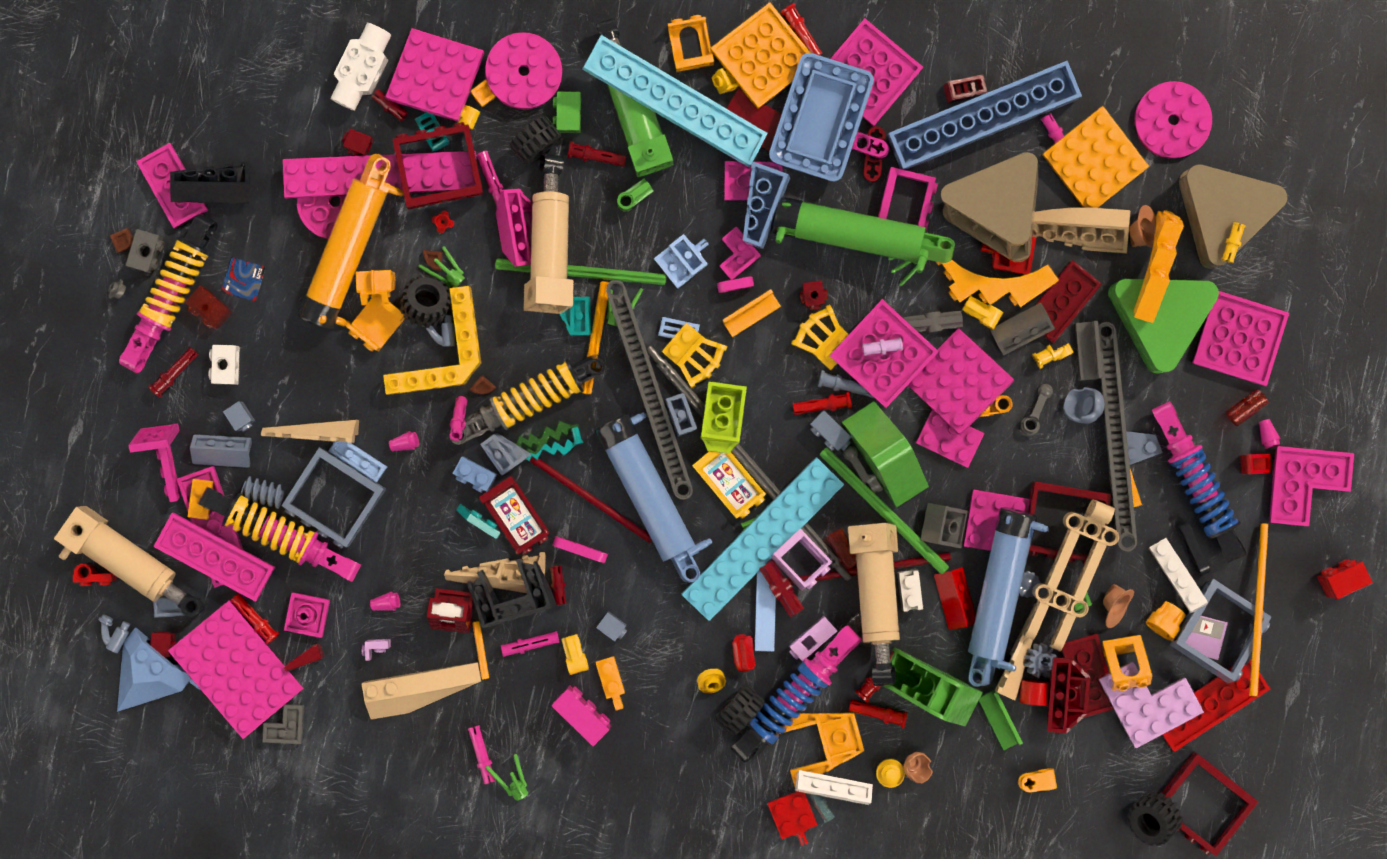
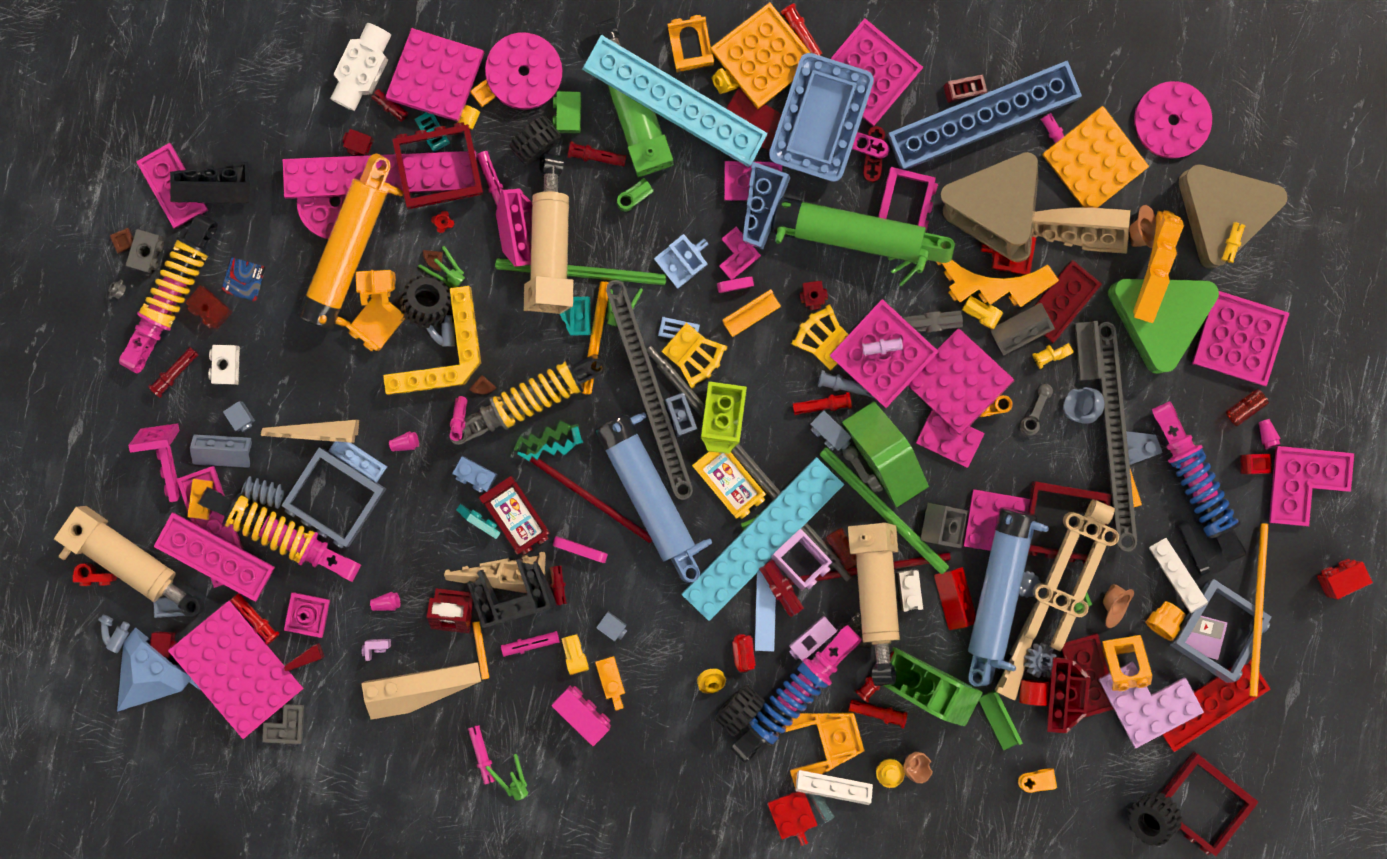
(504, 453): sand blue wing -> none

